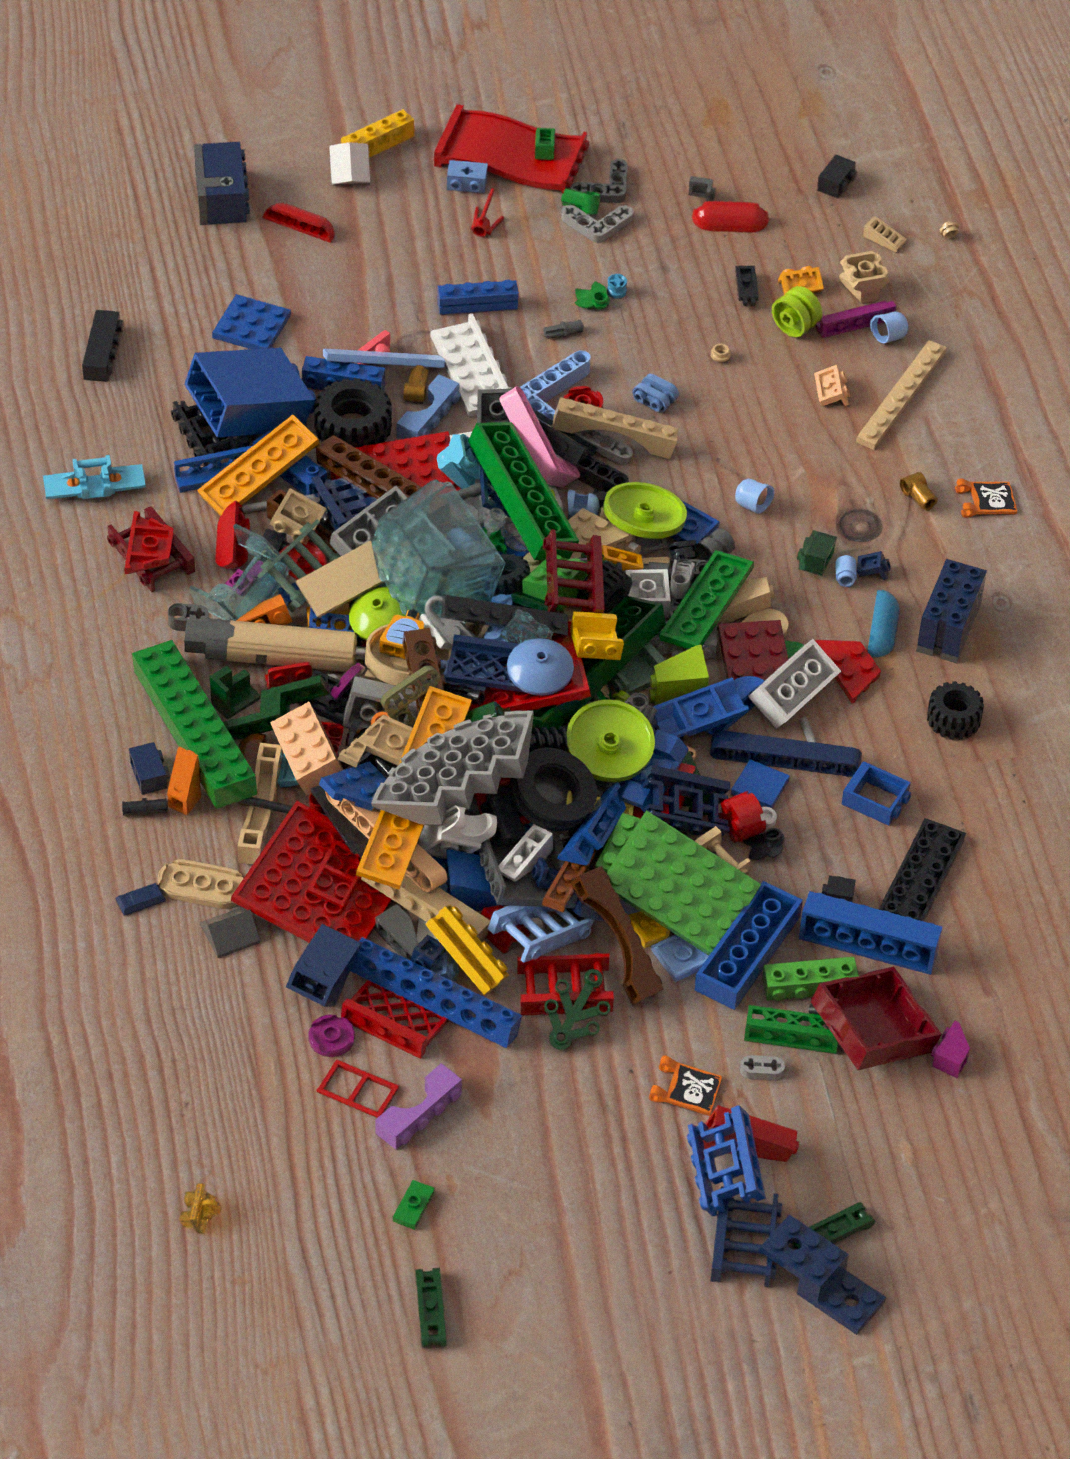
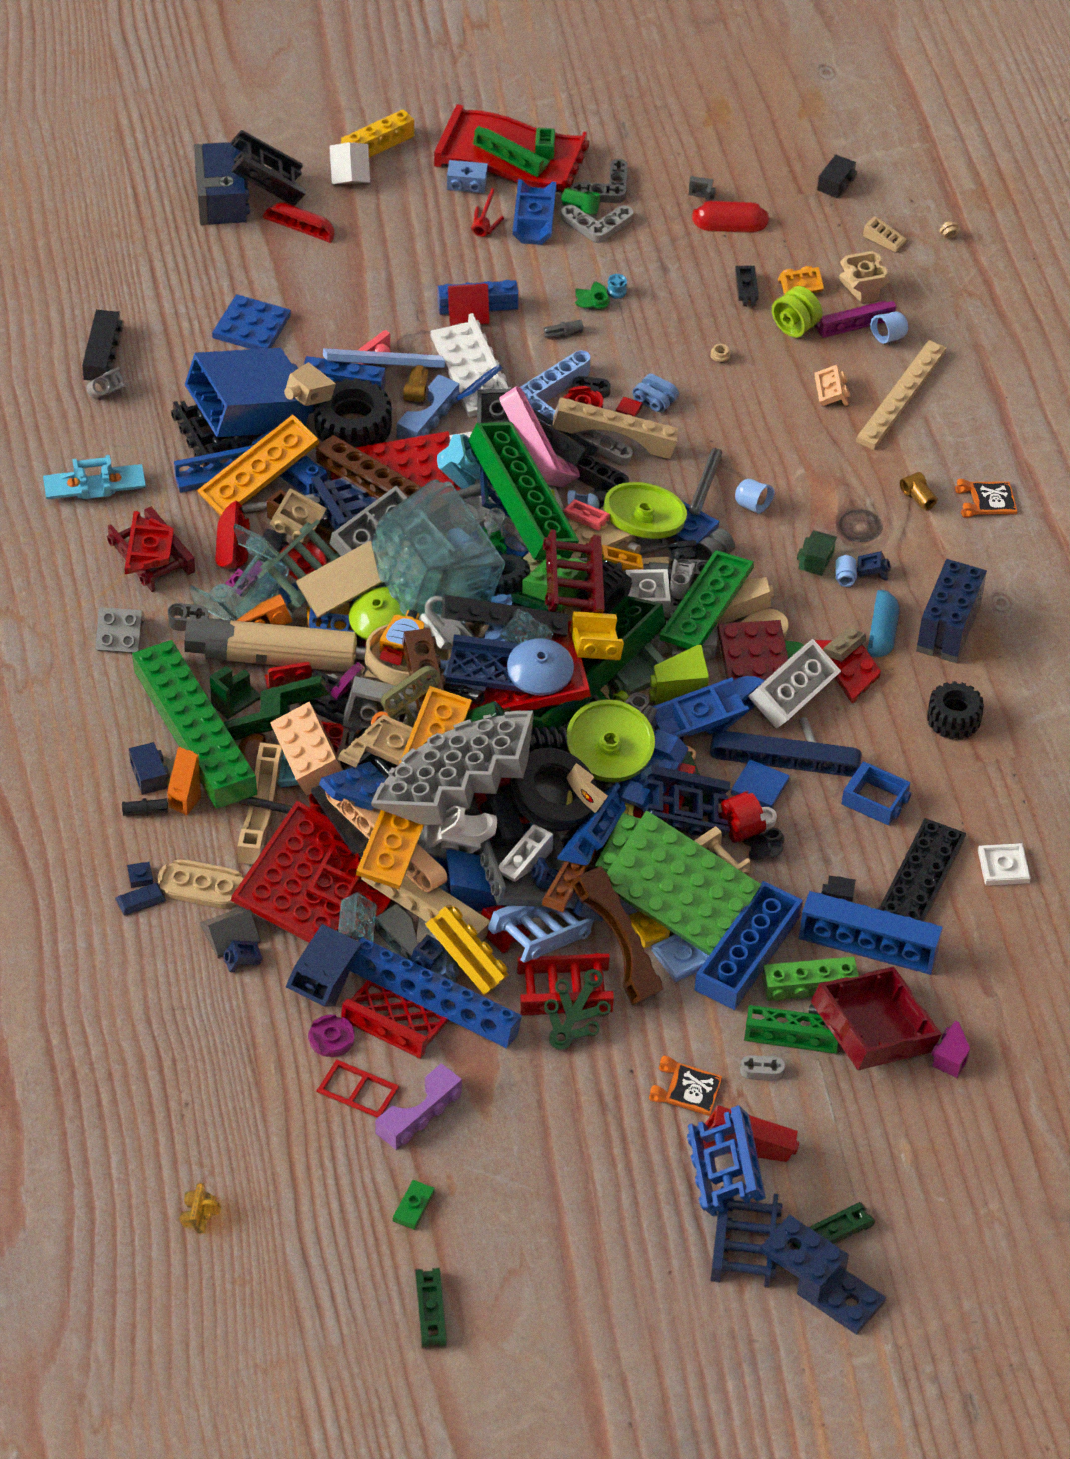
(109, 382): none -> light grey piece
(119, 629): none -> light grey bracket
(140, 874): none -> dark blue plate
(242, 953): none -> dark blue bracket
(279, 179): none -> black fence
(309, 385): none -> tan torso
(357, 917): none -> clear light blue bracket
(392, 655): none -> red tile
(468, 300): none -> red tile
(479, 382): none -> blue window
(510, 151): none -> green fence
(534, 213): none -> blue piece
(581, 784): none -> tan slope
(586, 514): none -> coral tile
(594, 383): none -> black beam
(629, 407): none -> red tile
(705, 481): none -> dark grey axle
(844, 644): none -> dark tan plate
(1004, 864): none -> white tile

